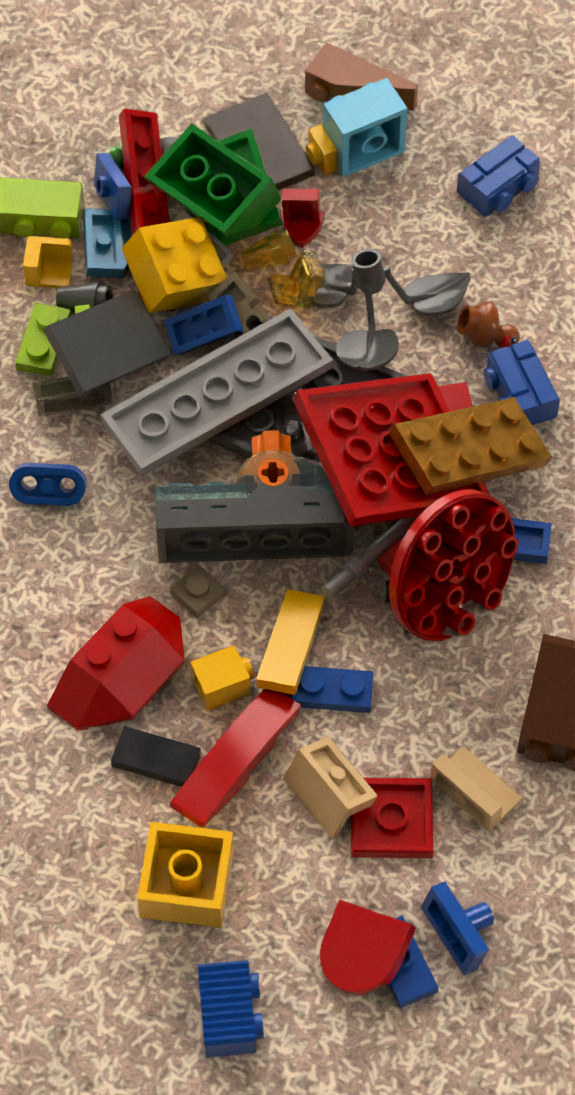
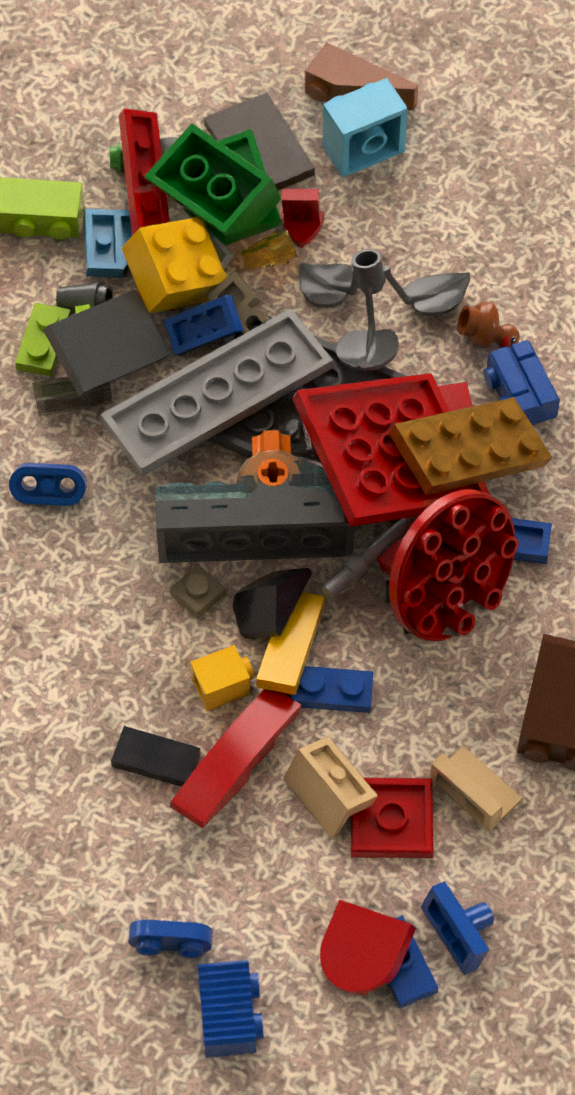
(48, 262): yellow panel -> none
(112, 186): blue plate -> none
(120, 666): red wedge -> none
(156, 935): none -> blue plate
(185, 874): yellow brick -> none
(268, 602): none -> black slope
(301, 284): clear yellow bracket -> none
(321, 150): yellow plate -> none
(499, 176): blue brick -> none

